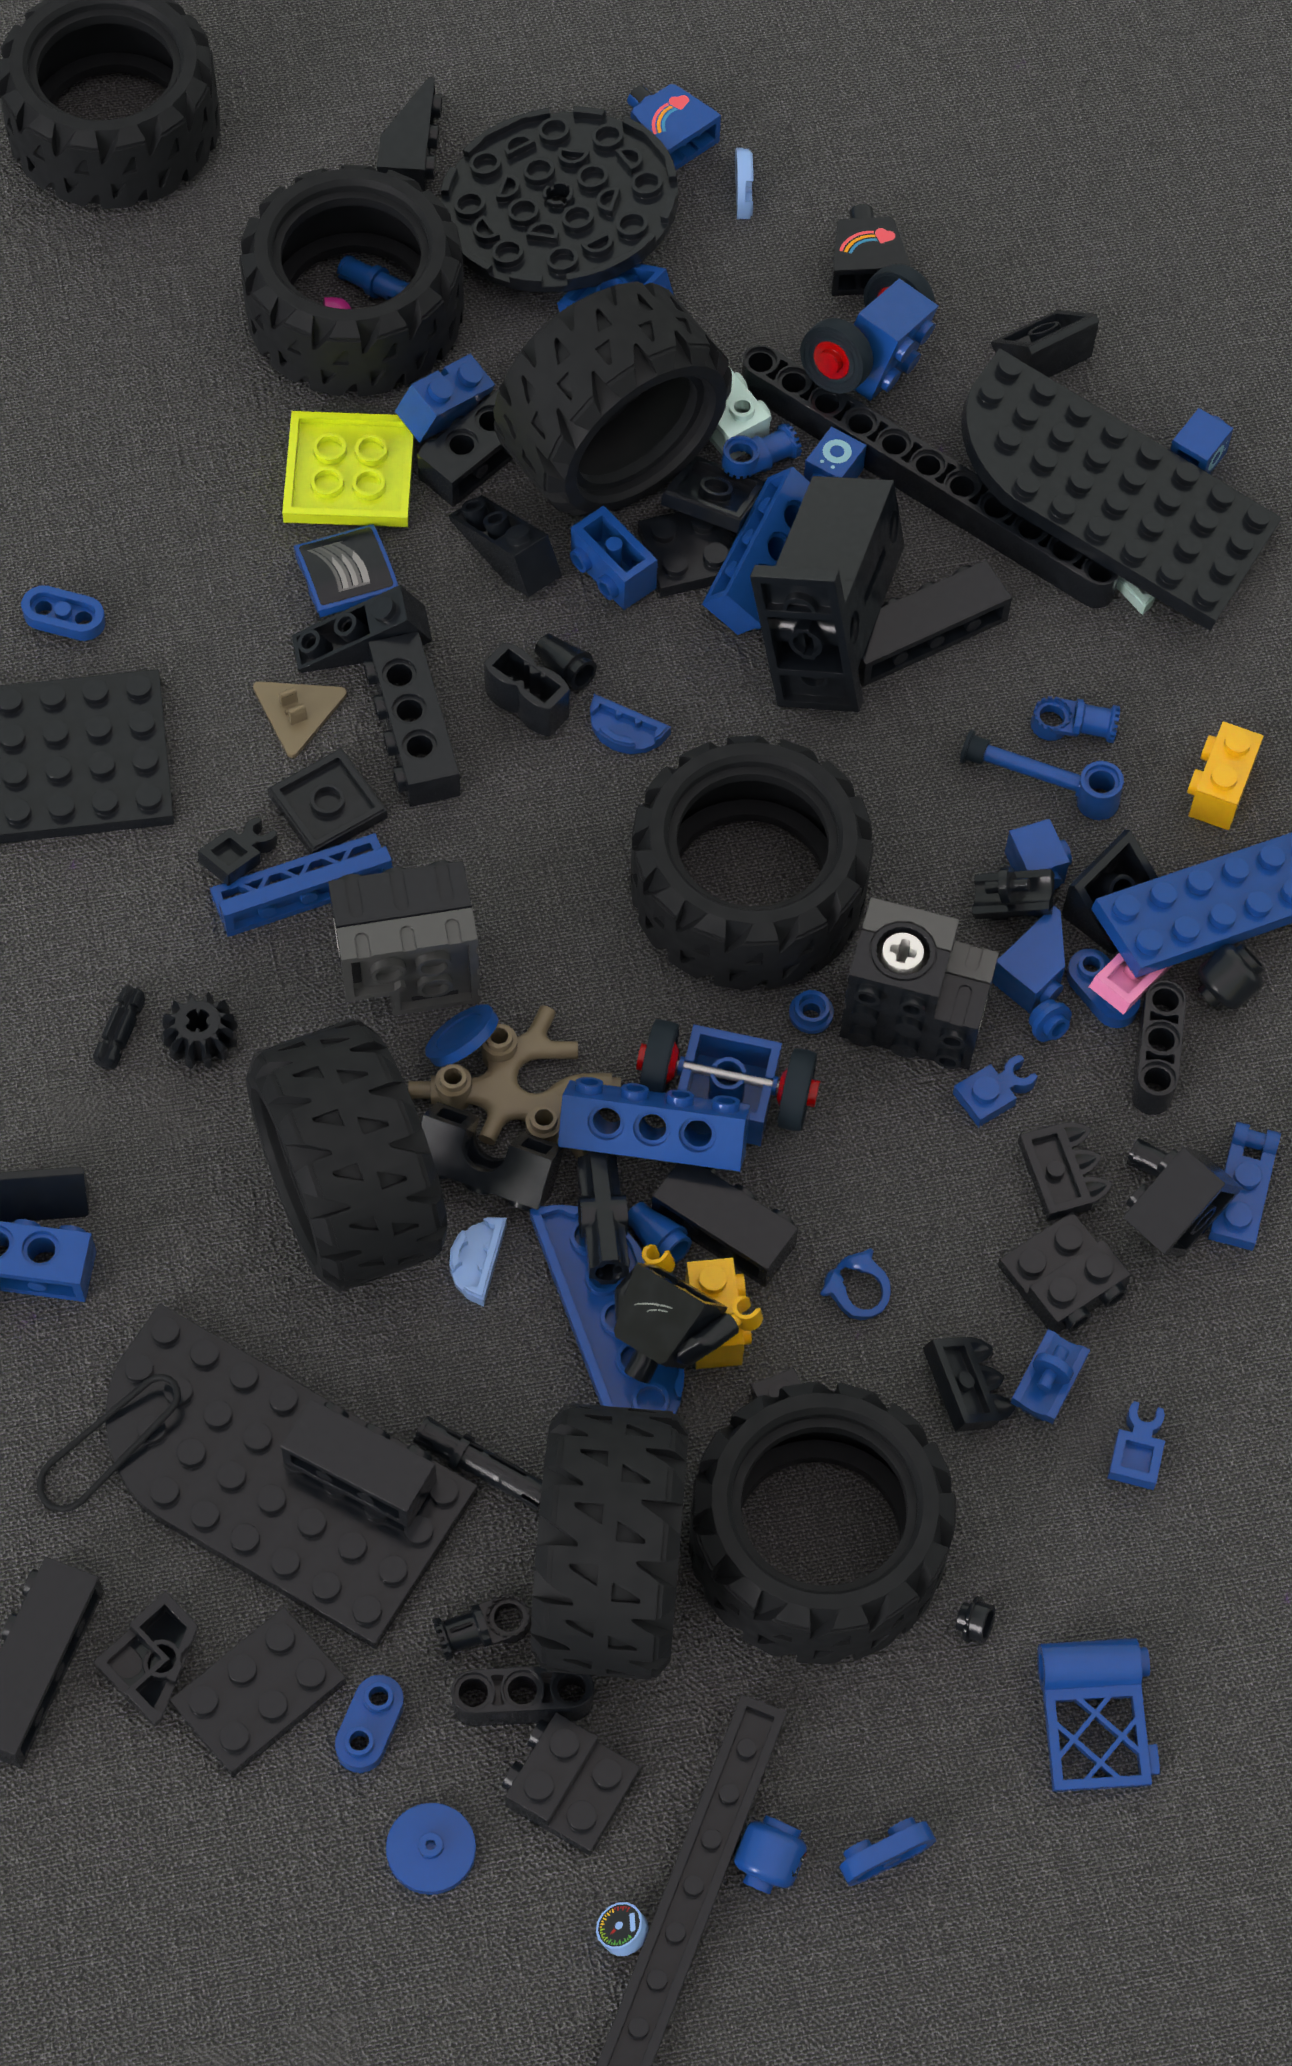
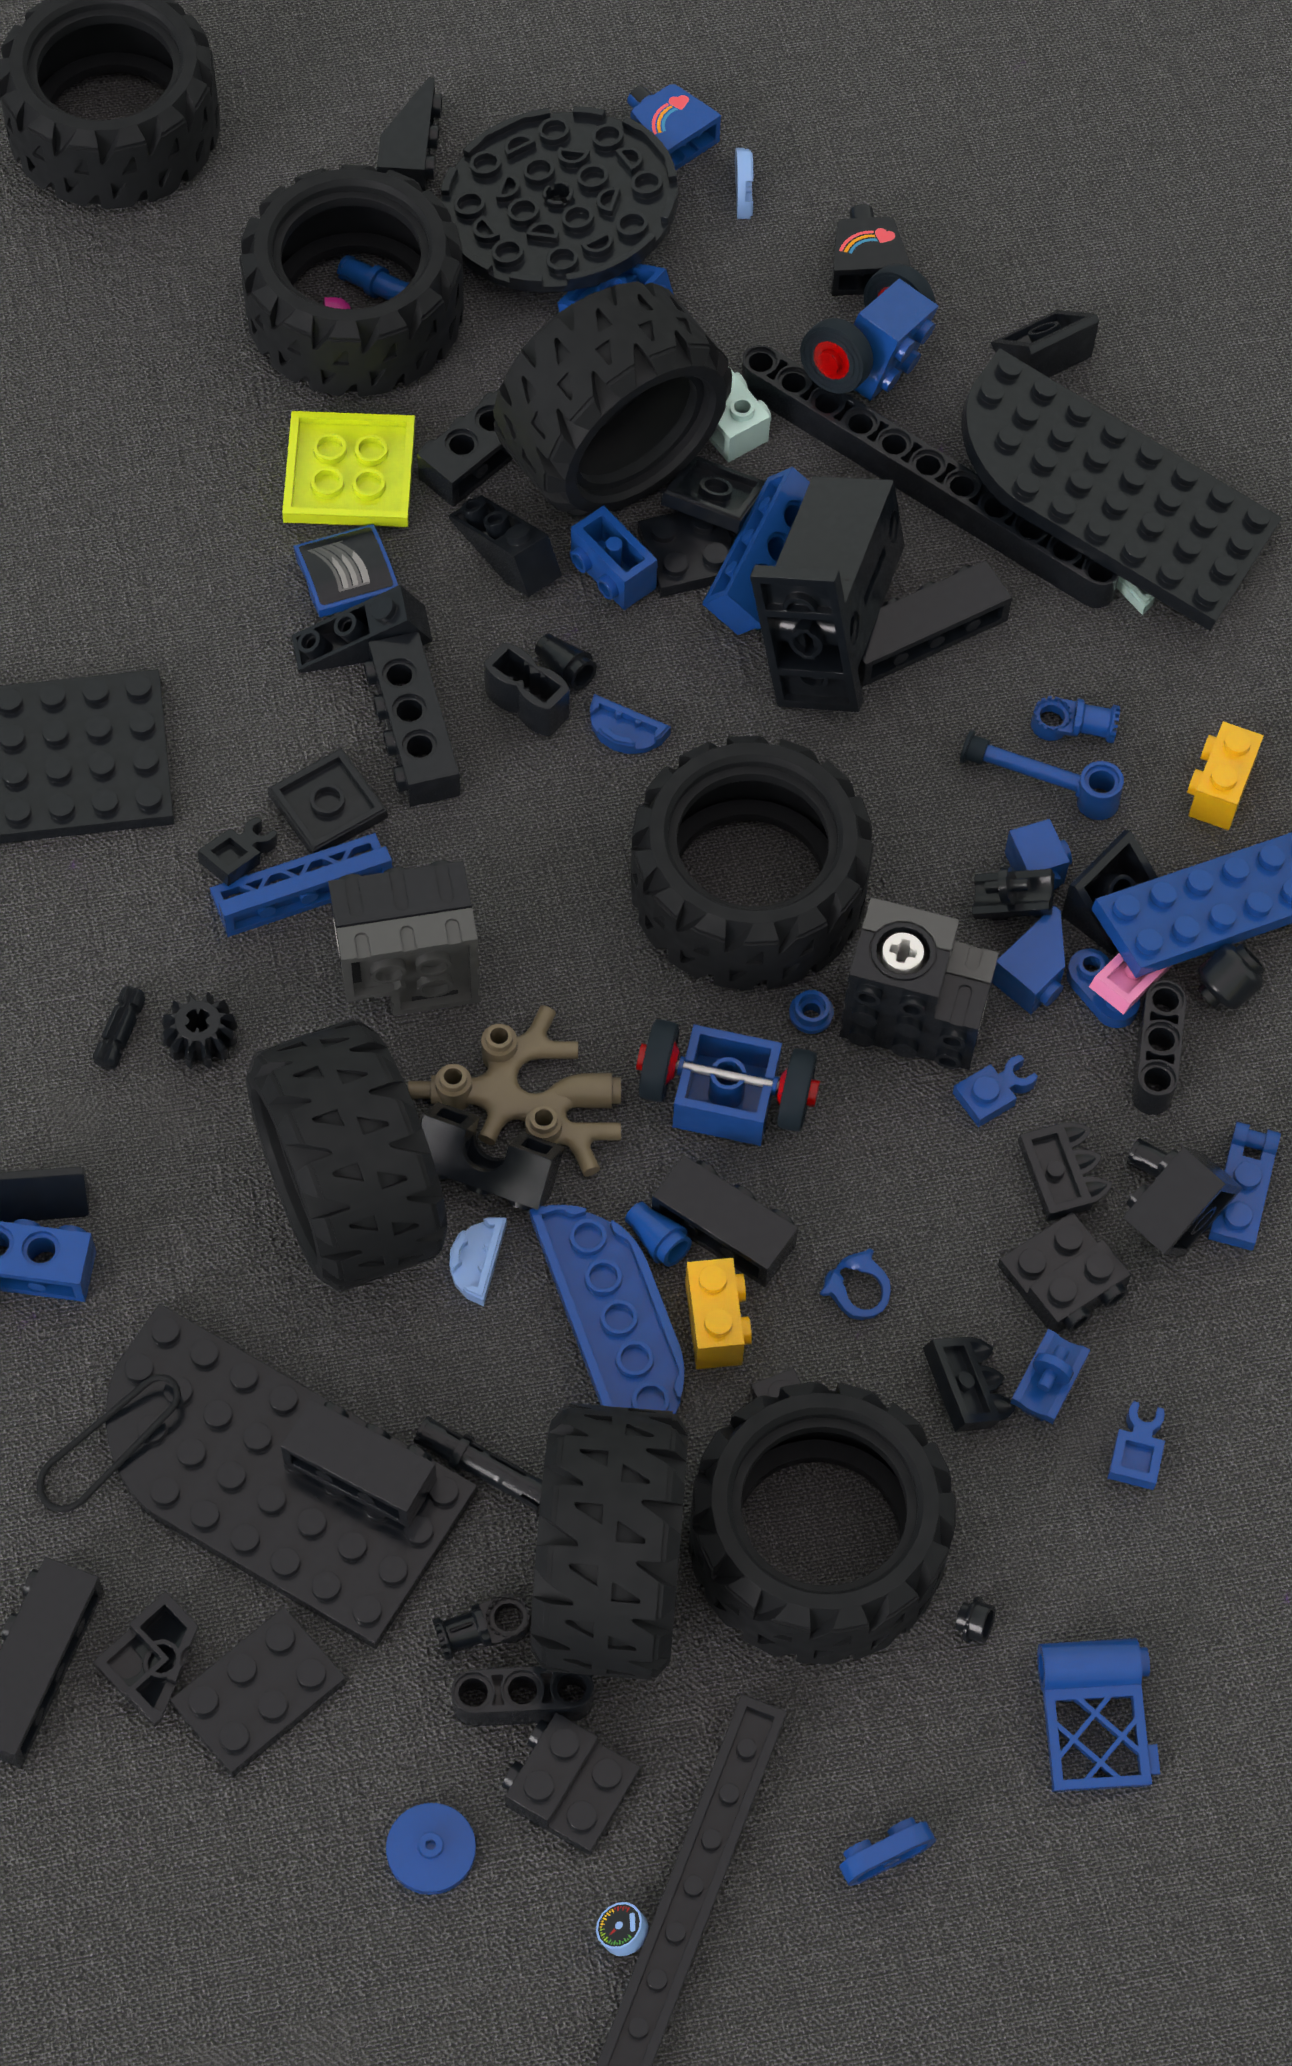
(66, 613): blue plate -> none
(297, 710): dark tan piece -> none
(369, 1721): blue plate -> none
(444, 396): blue piece -> none
(461, 1035): blue piece -> none
(603, 1217): black piece -> none
(631, 1136): blue brick -> none
(671, 1319): black torso -> none
(763, 451): blue connector -> none
(770, 1854): blue head -> none
(836, 456): blue brick -> none
(1050, 1020): blue plate -> none
(1203, 440): blue brick -> none

